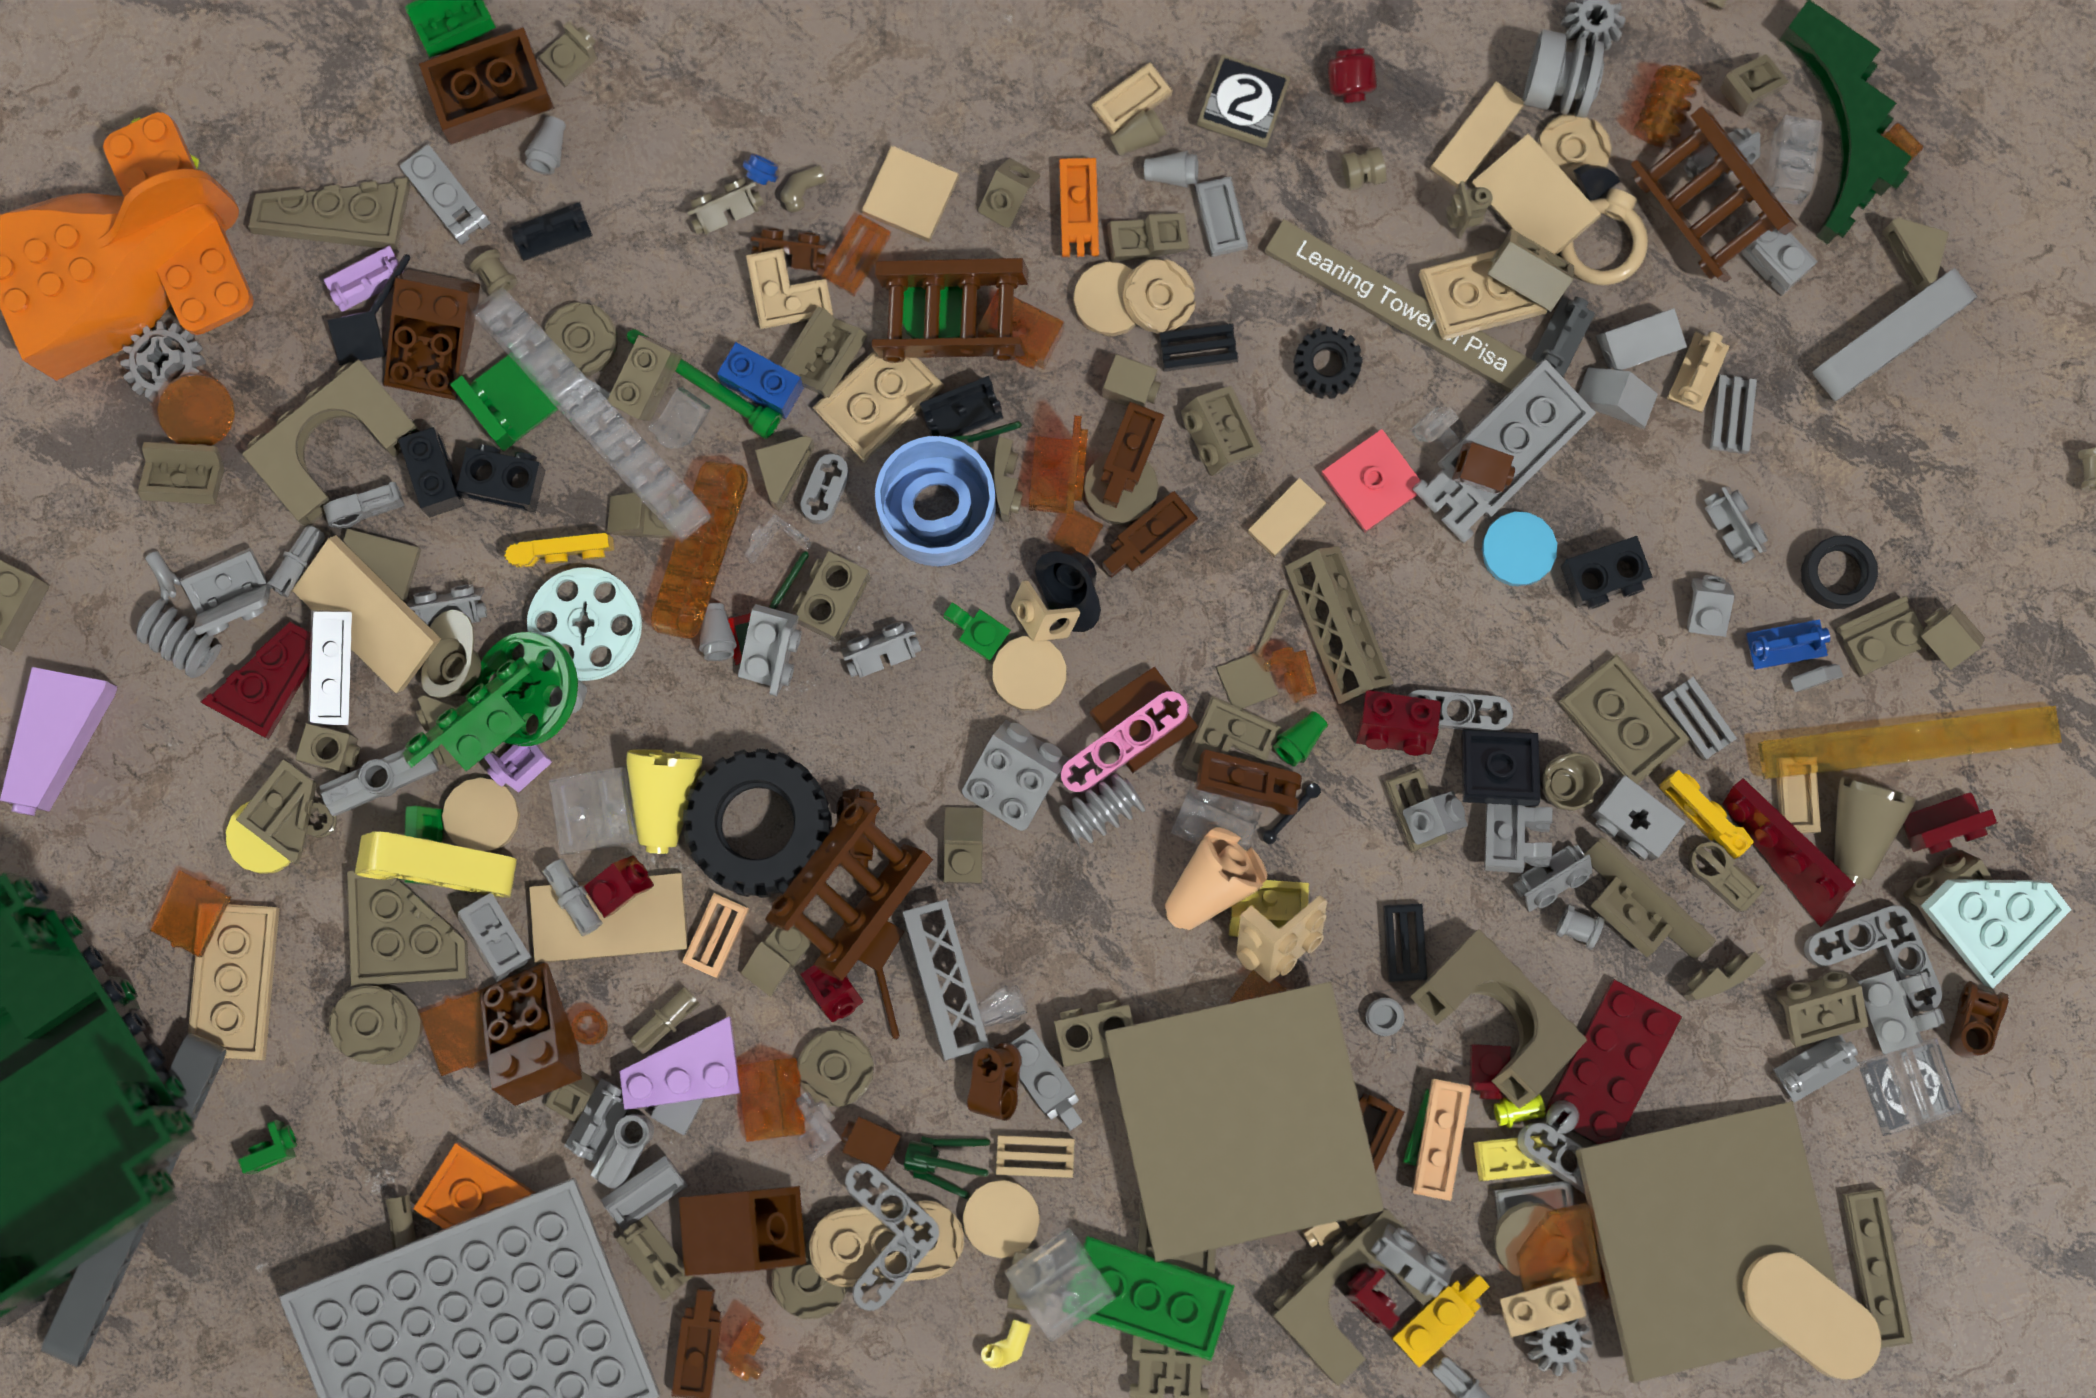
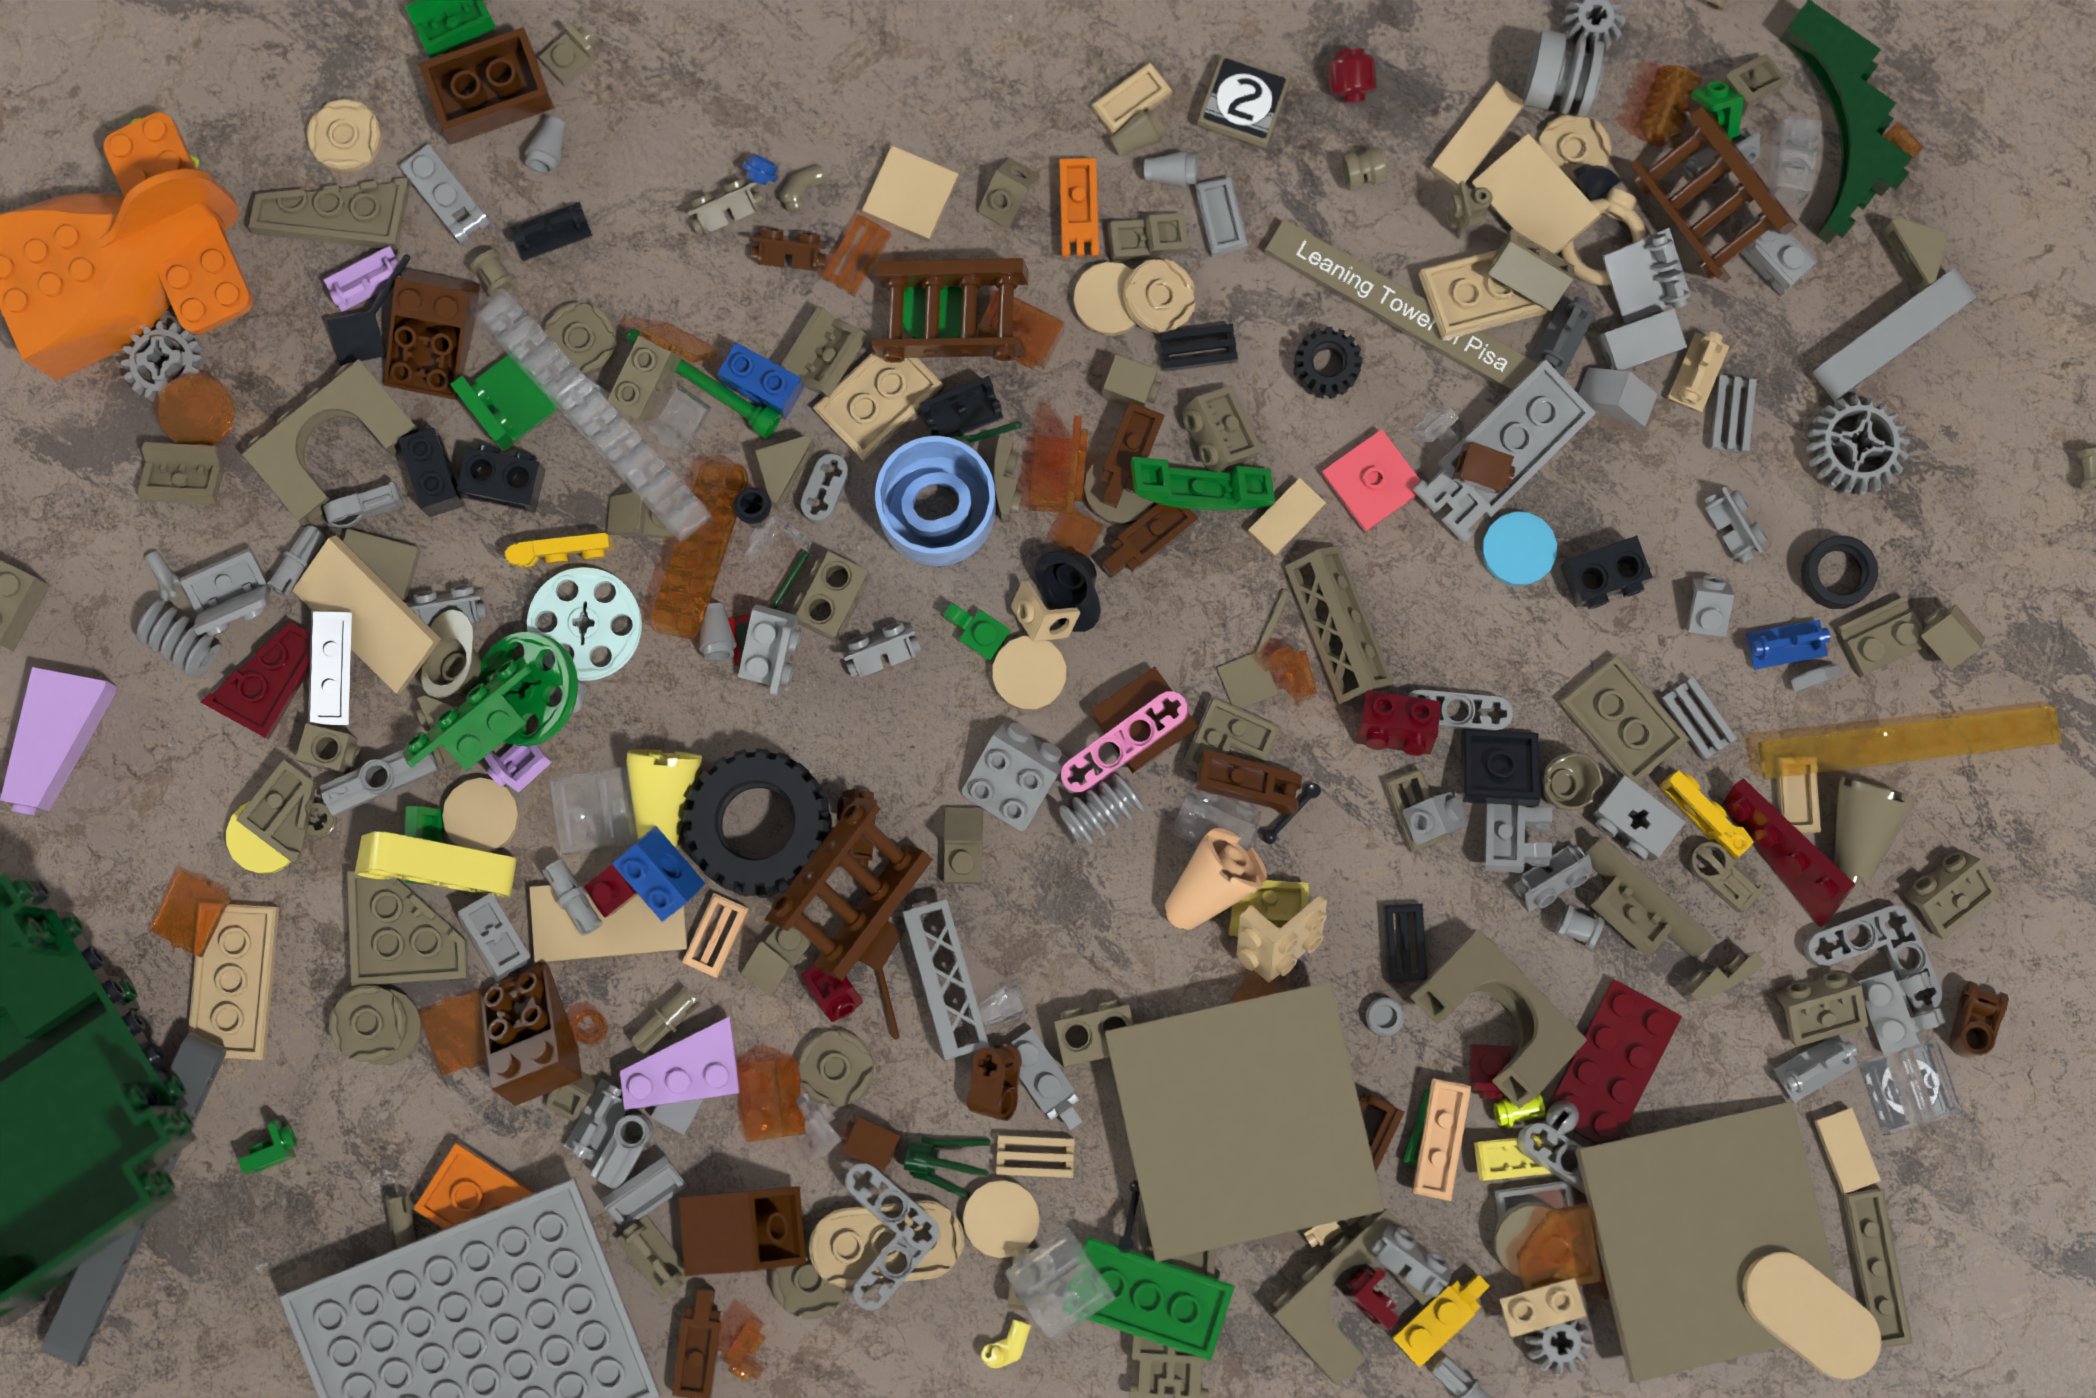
(344, 136): none -> tan tile
(659, 873): none -> blue brick
(679, 342): none -> clear orange piece
(750, 500): none -> black cone
(776, 299): tan tile -> none
(1126, 1243): none -> black hinge
(1202, 489): none -> green slope
(1299, 740): green cone -> none
(1647, 276): none -> light grey hinge
(1723, 104): none -> green bracket
(1847, 1150): none -> tan tile
(1867, 417): none -> light grey gear
(1947, 820): dark red bracket -> none
(1995, 921): light aqua plate -> none

